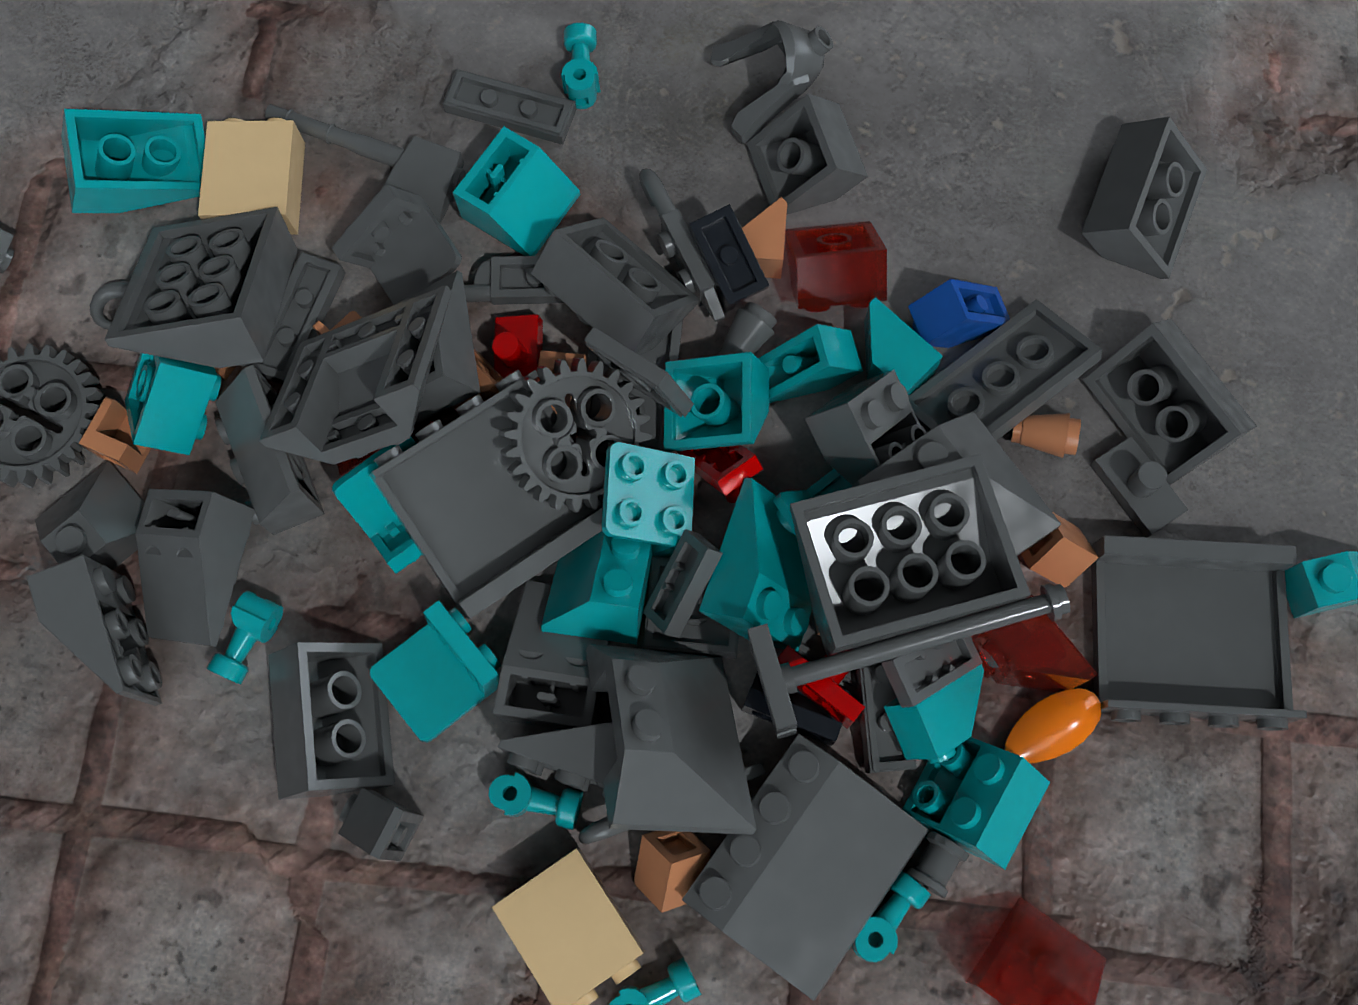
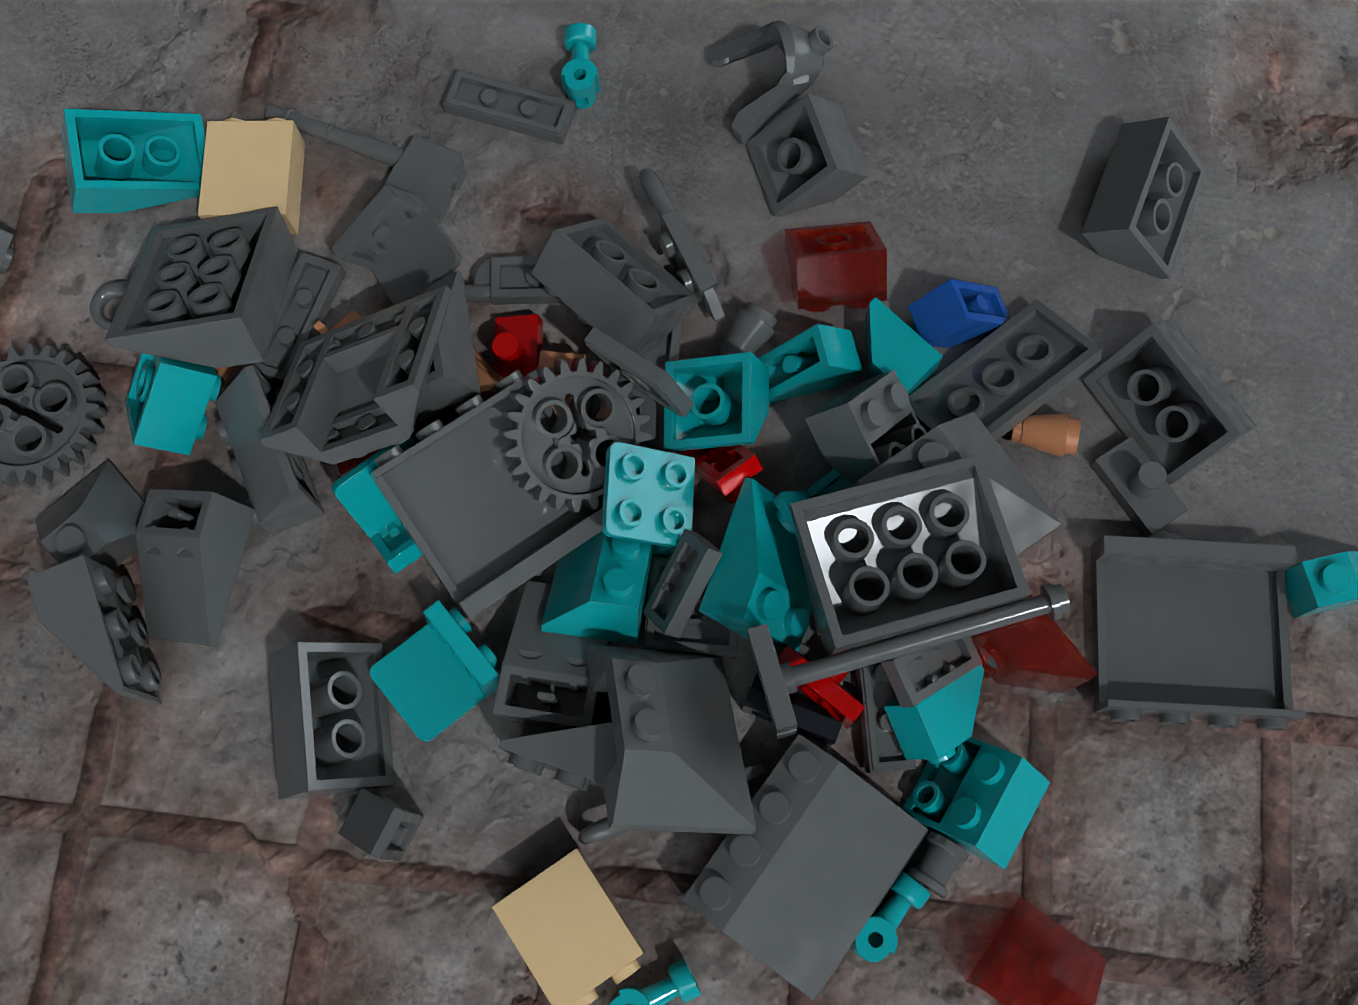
(111, 438): nougat panel -> none
(254, 621): teal leg -> none
(515, 193): teal slope -> none
(517, 795): teal leg -> none
(669, 866): nougat panel -> none
(728, 257): black panel -> none
(767, 238): nougat slope -> none
(1055, 725): orange arm -> none
(1061, 554): nougat panel -> none

